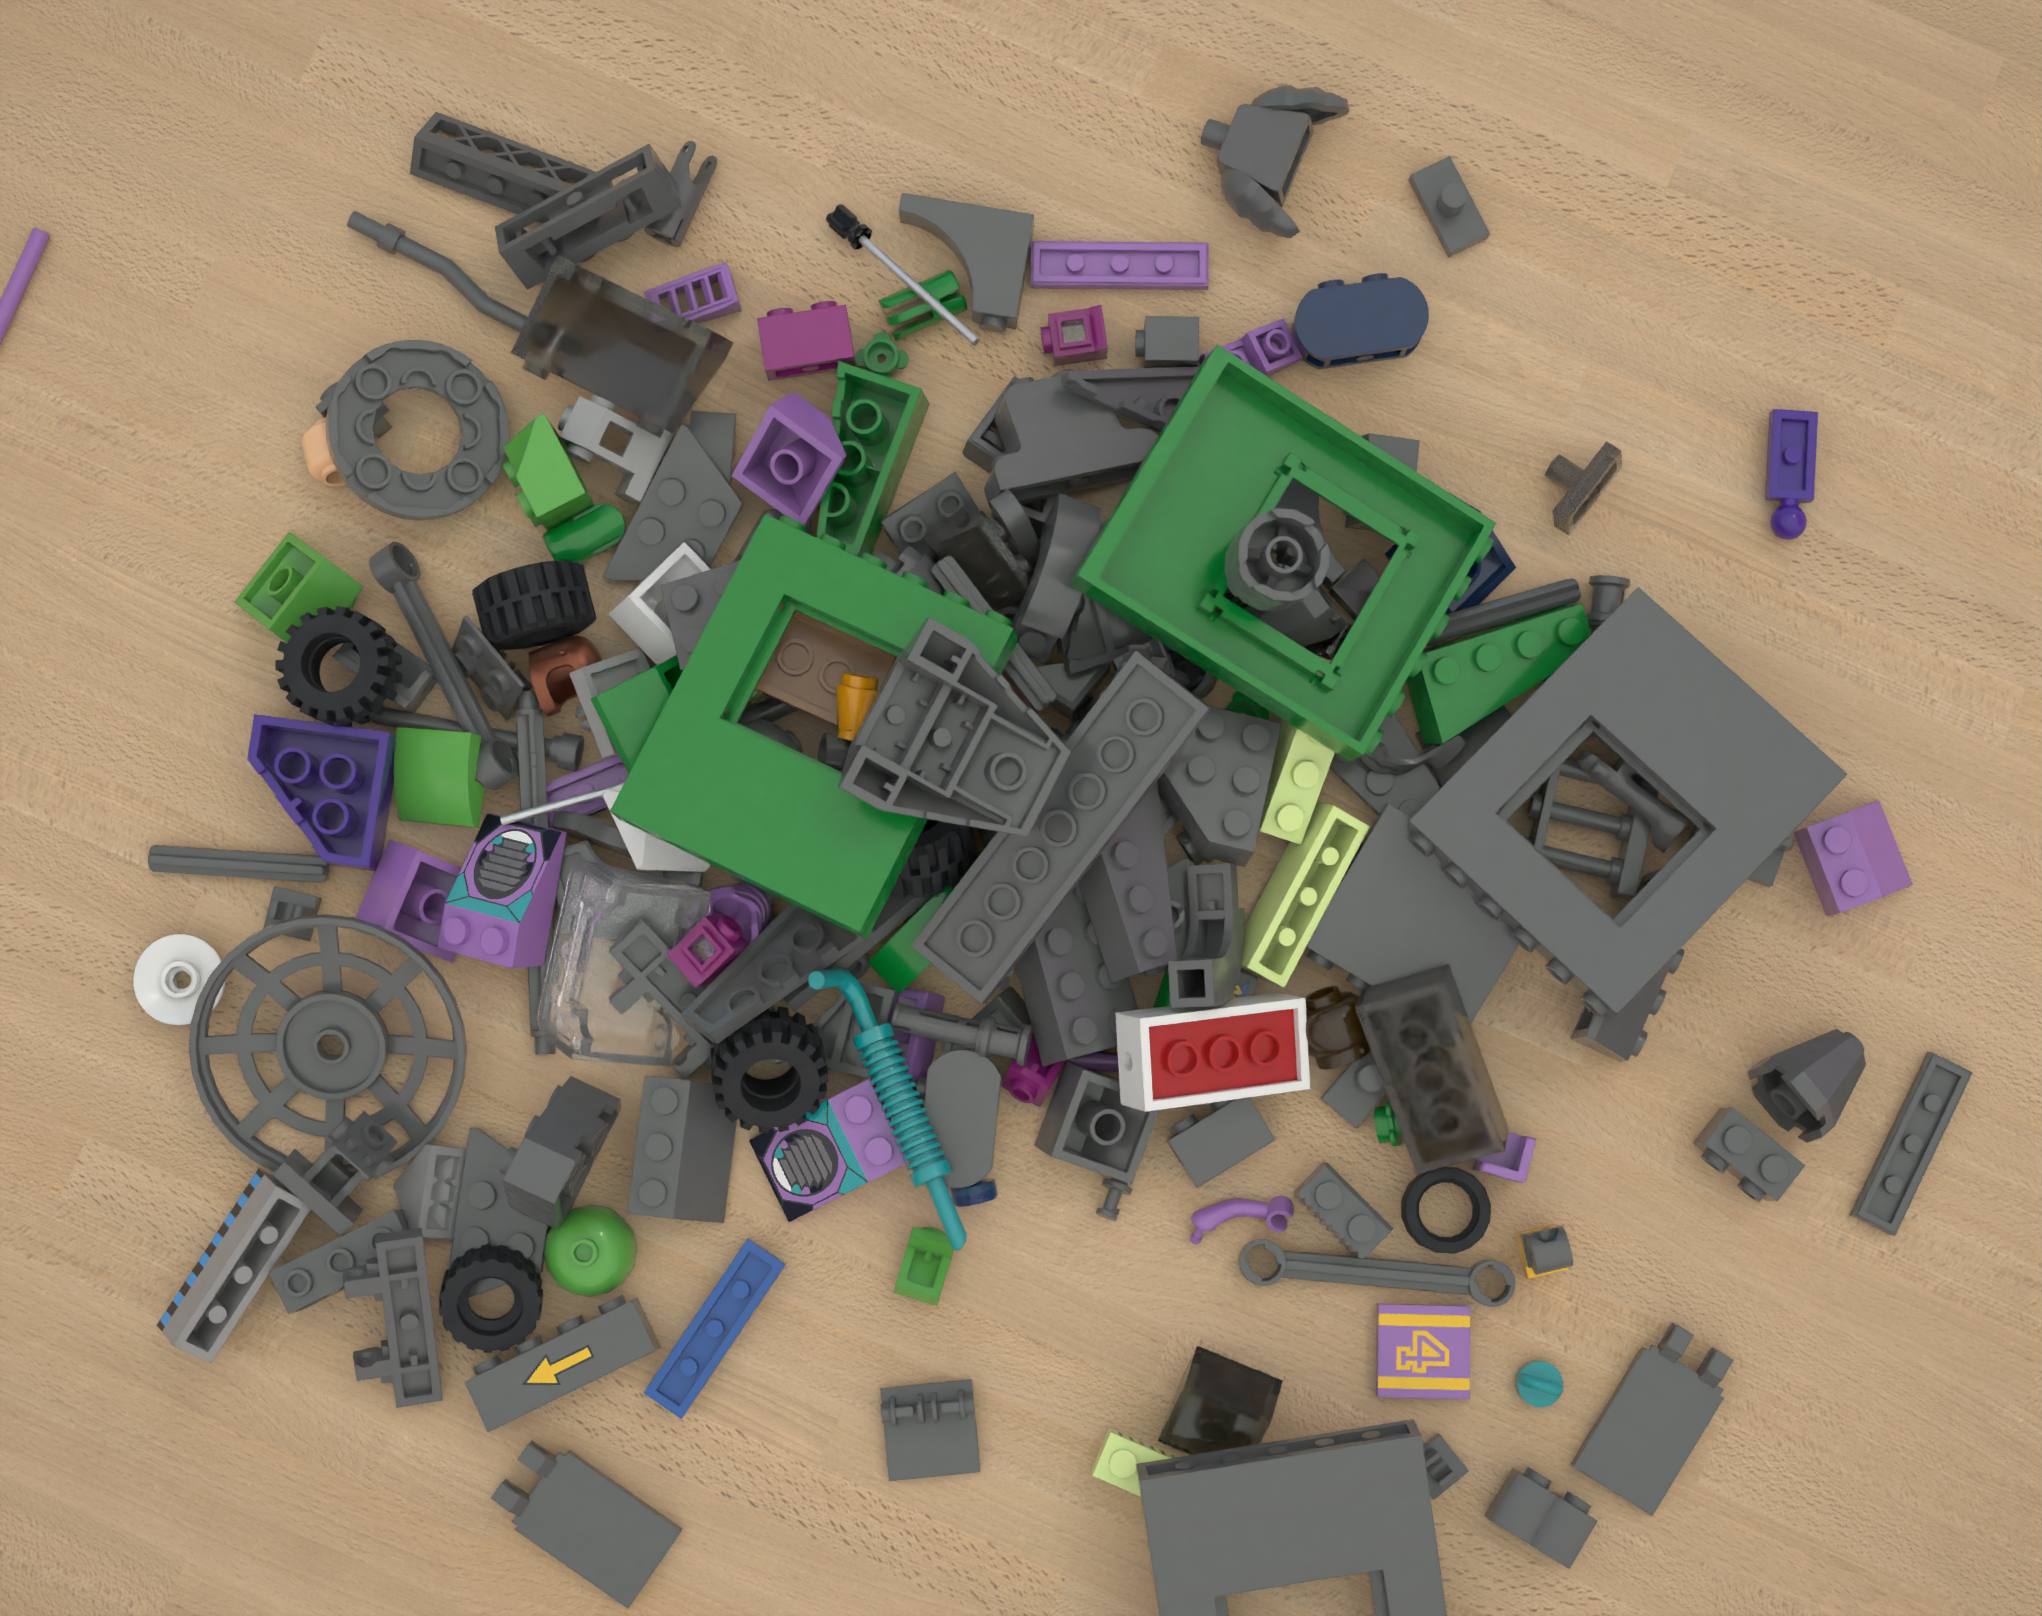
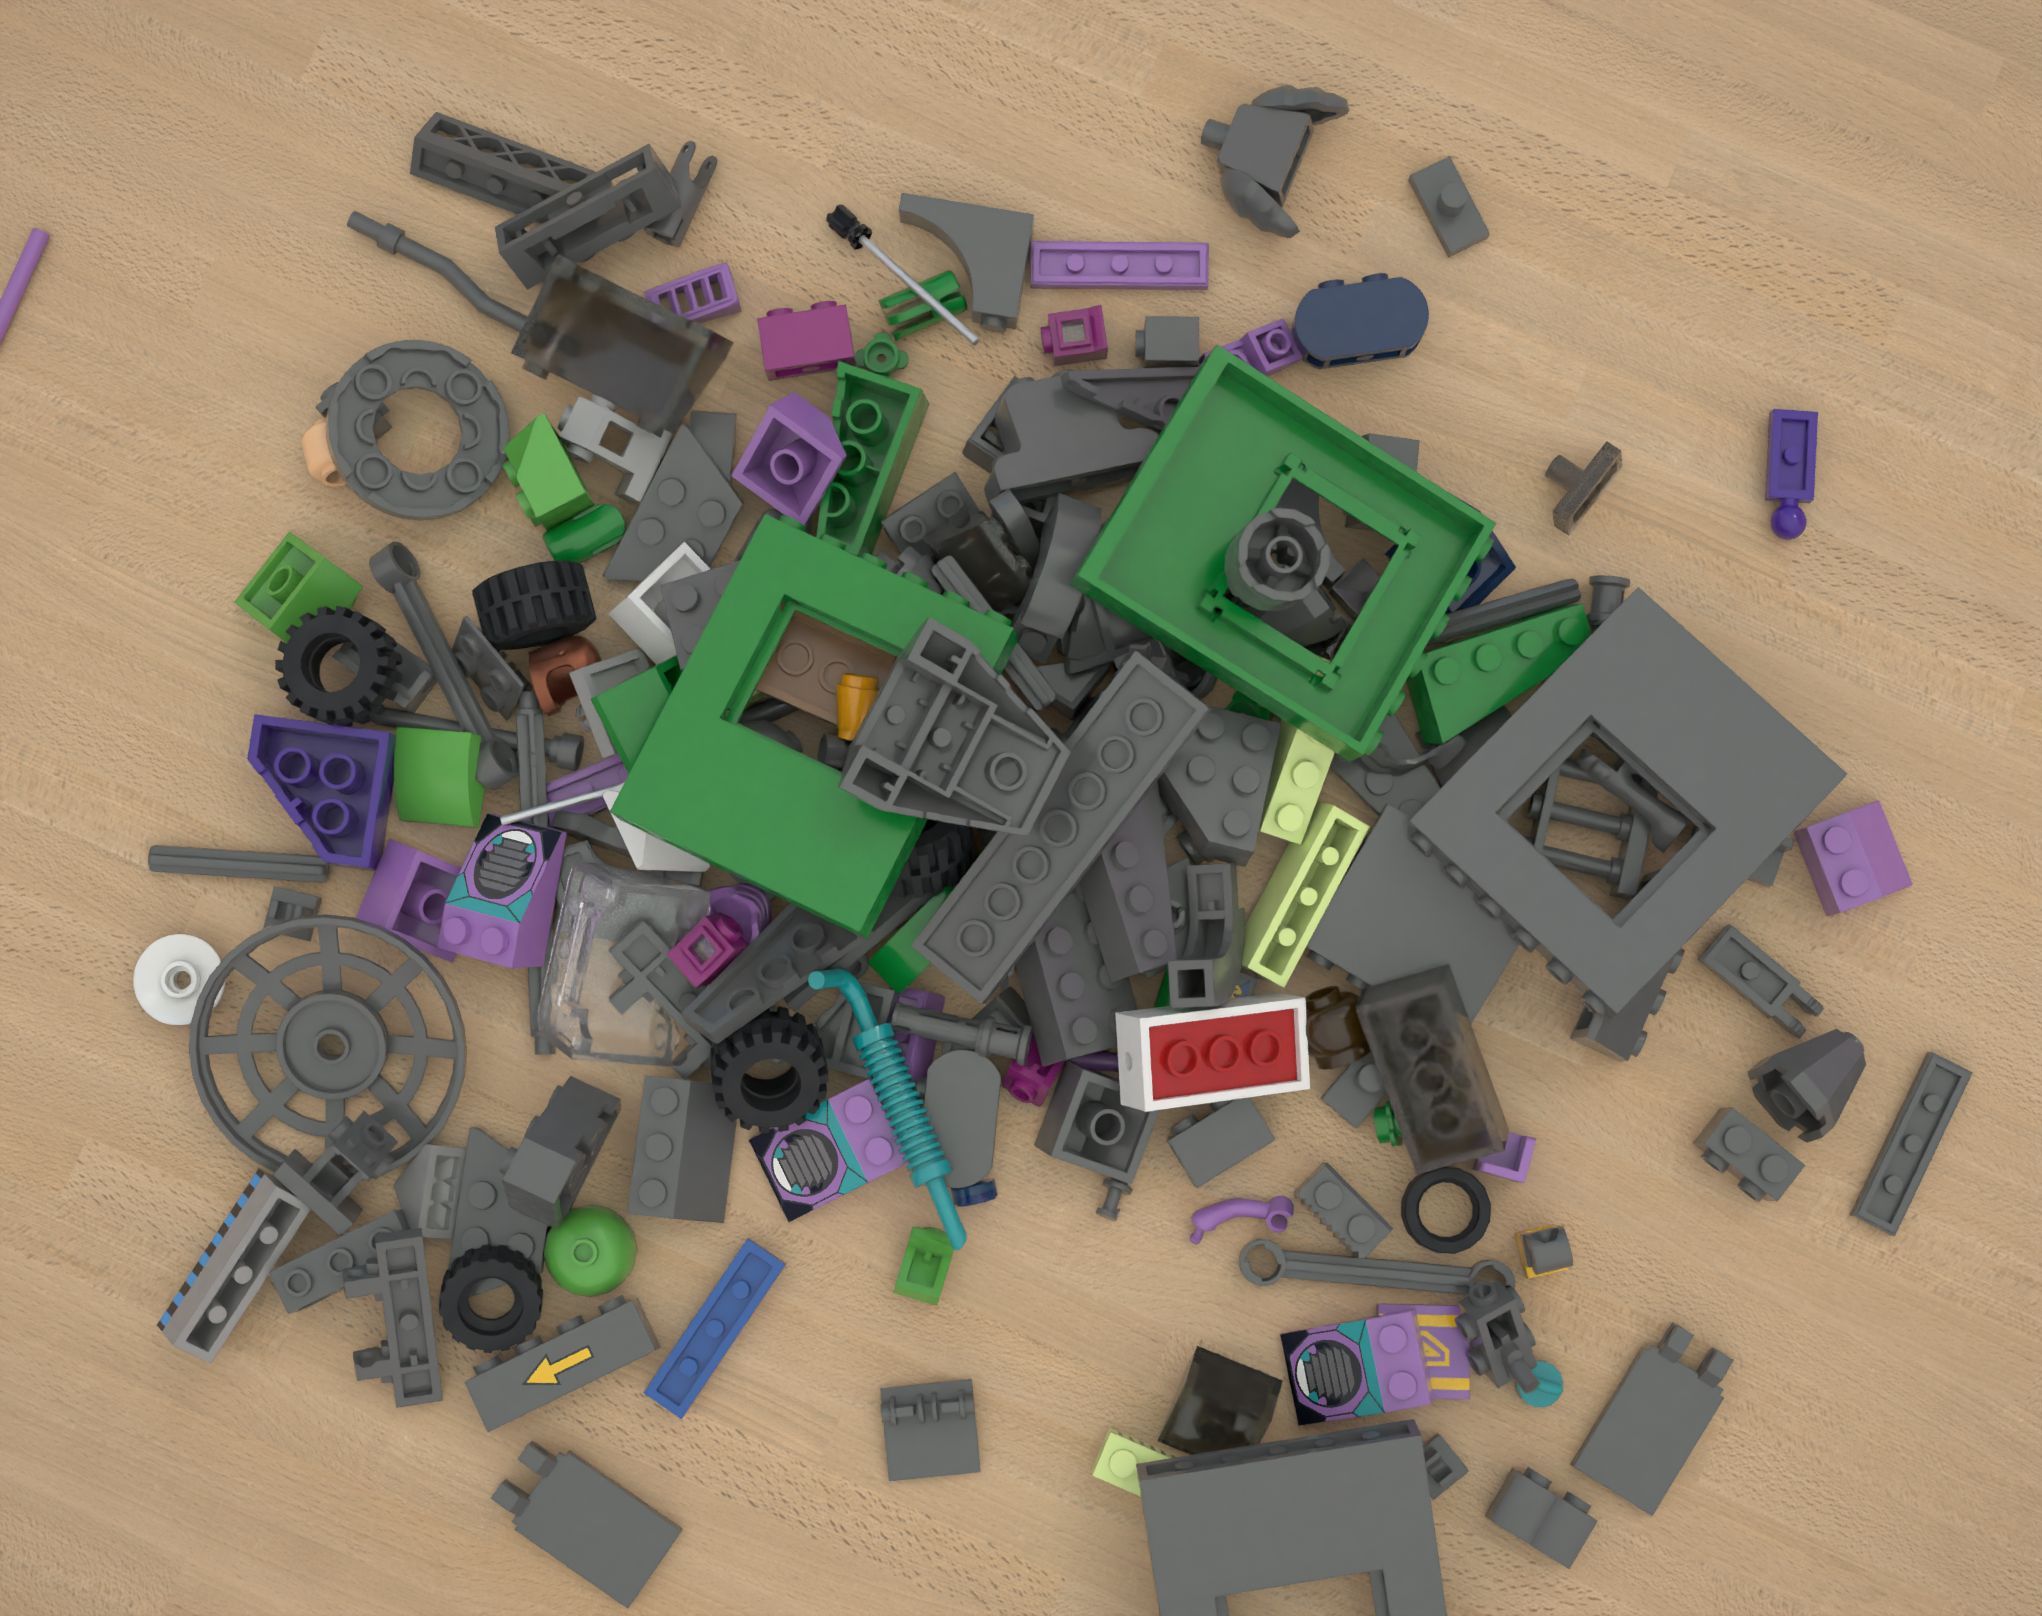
(1357, 1368): none -> slope
(1498, 1335): none -> dark grey brick
(1758, 978): none -> dark grey hinge

